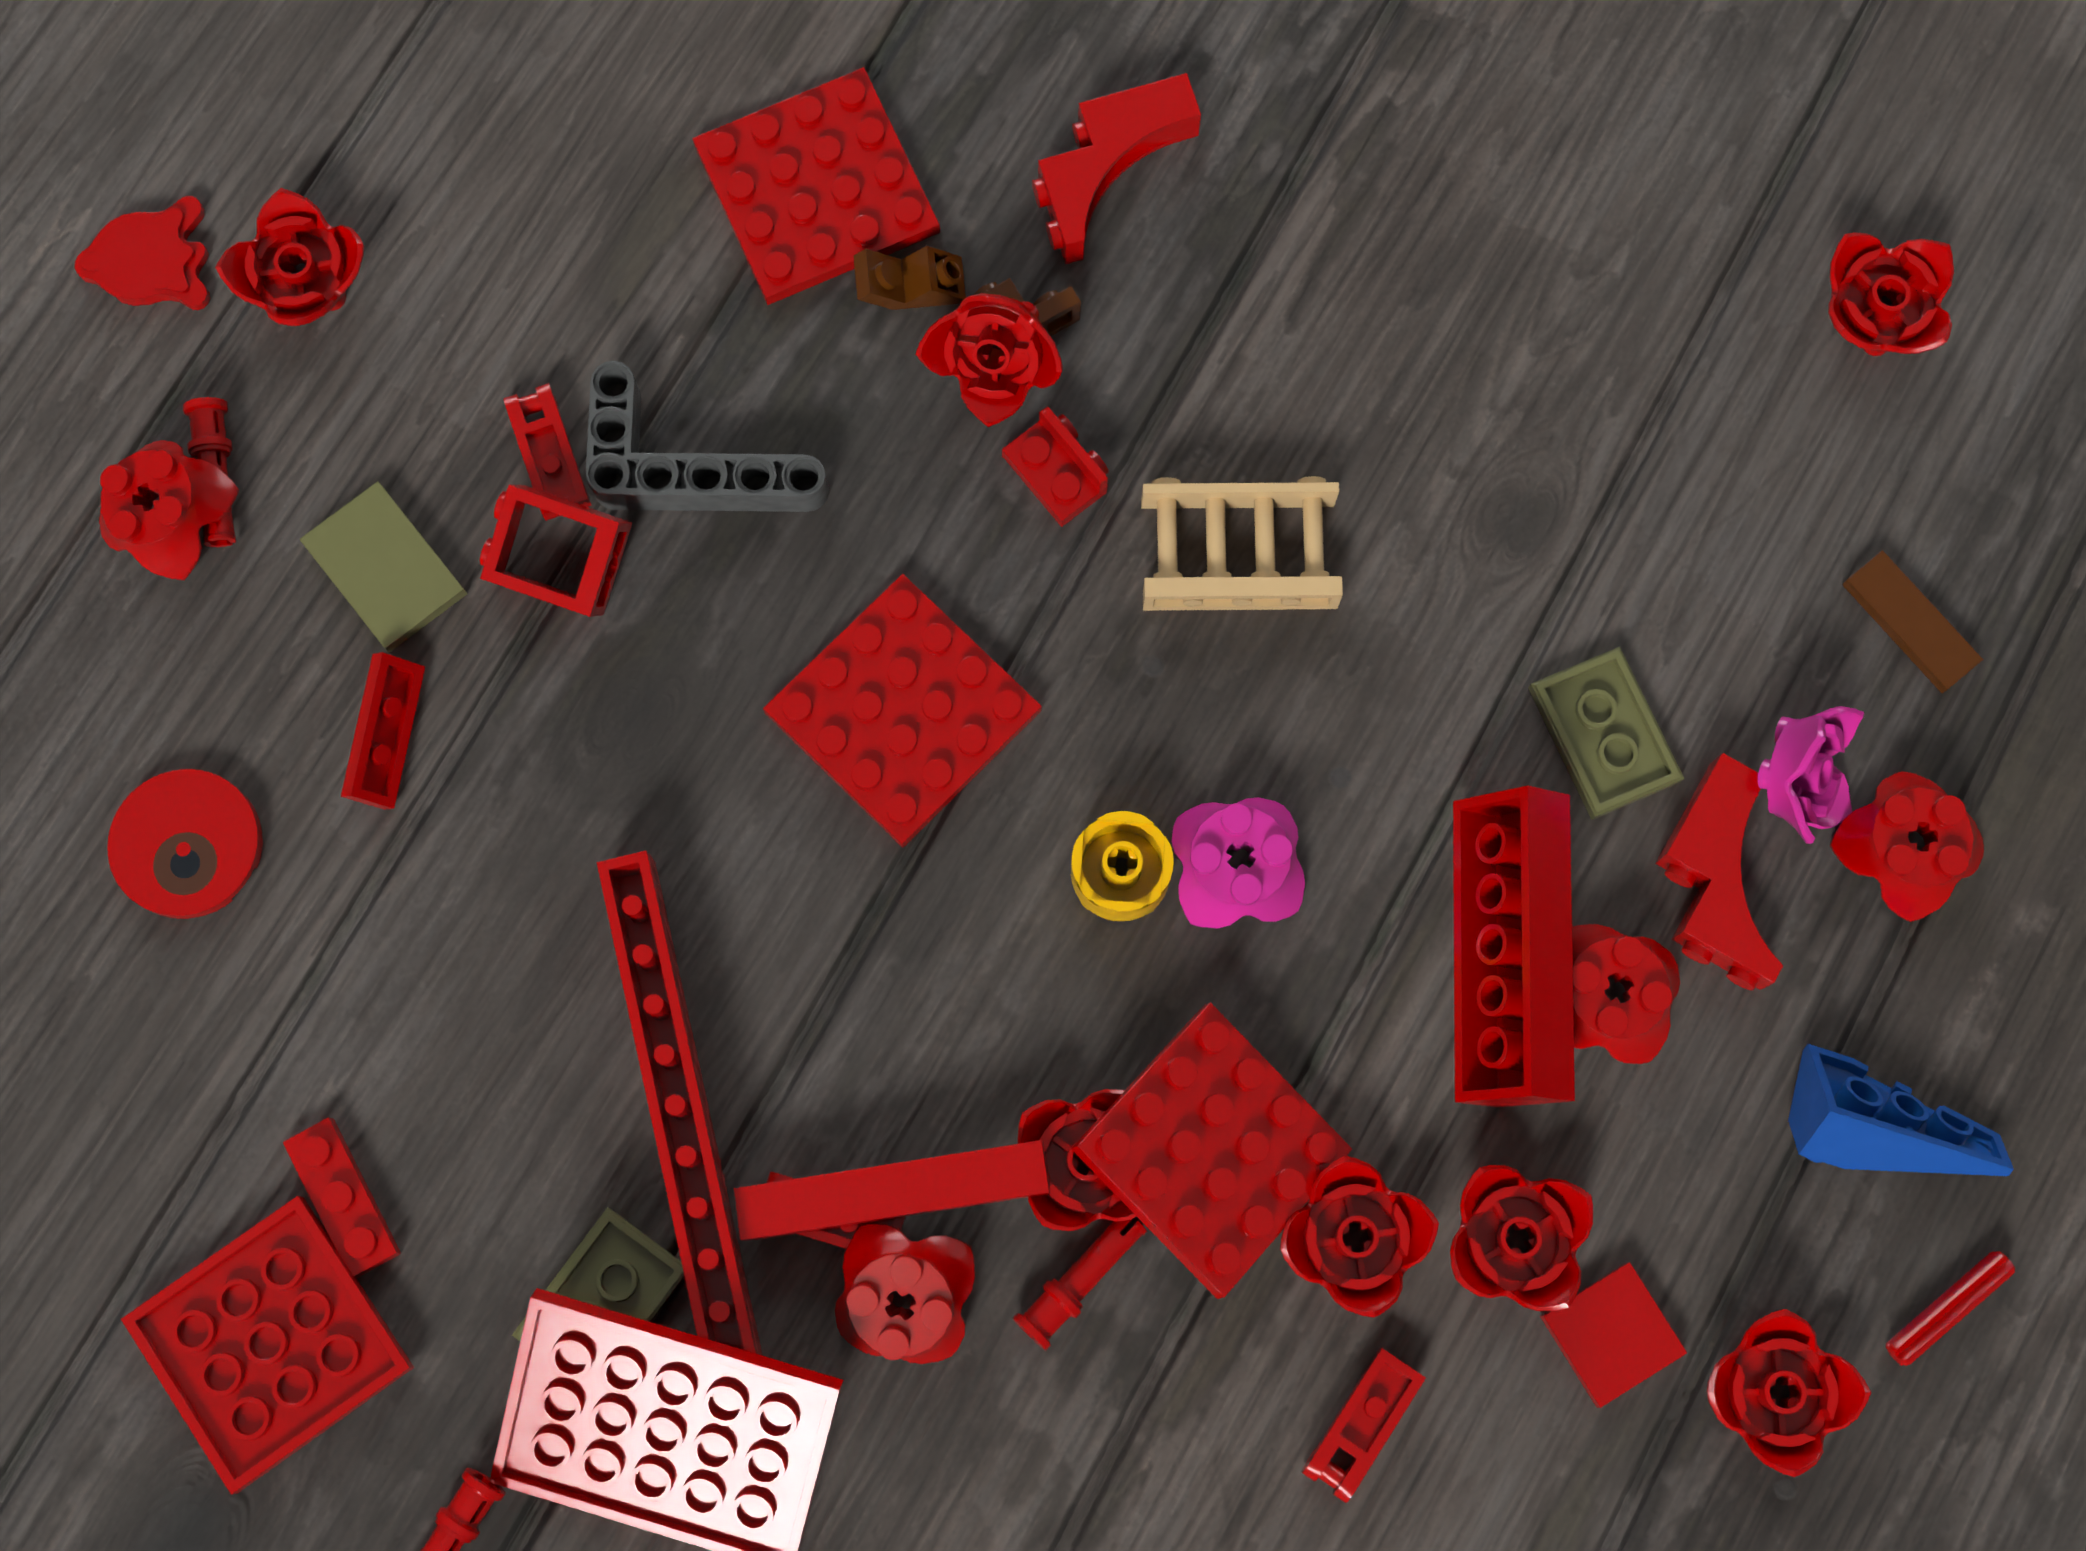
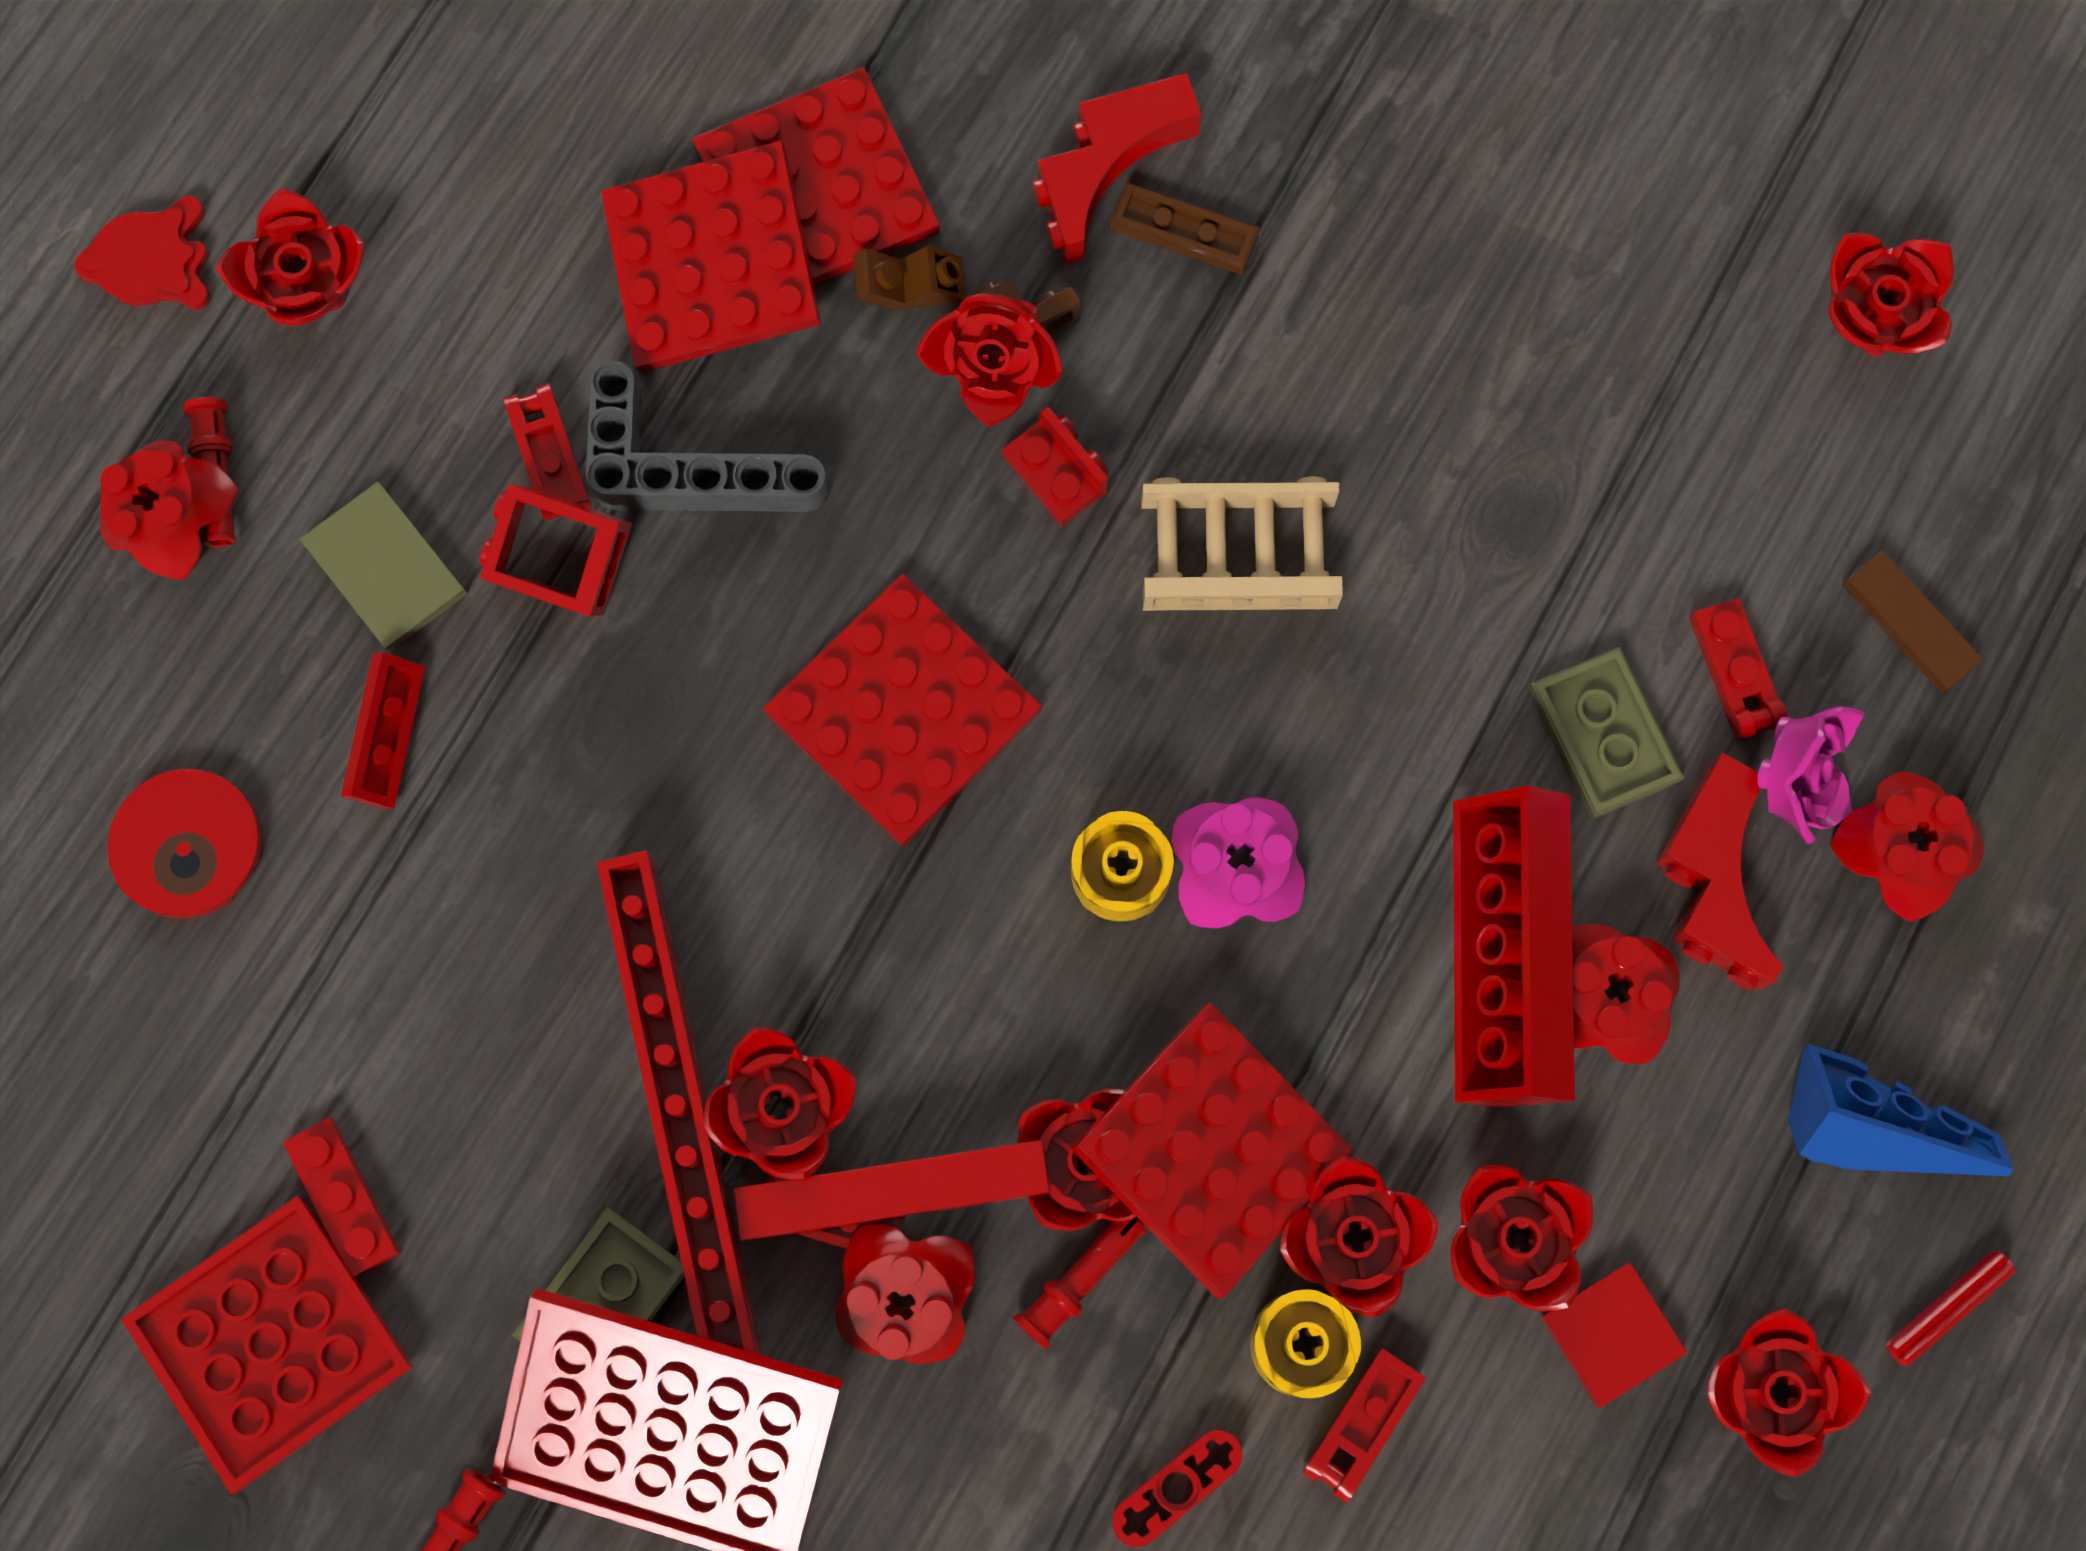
(710, 257): none -> red plate
(768, 1066): none -> red brick
(1138, 1503): none -> red beam
(1184, 228): none -> reddish brown tile
(1329, 1361): none -> yellow brick
(1737, 668): none -> red plate

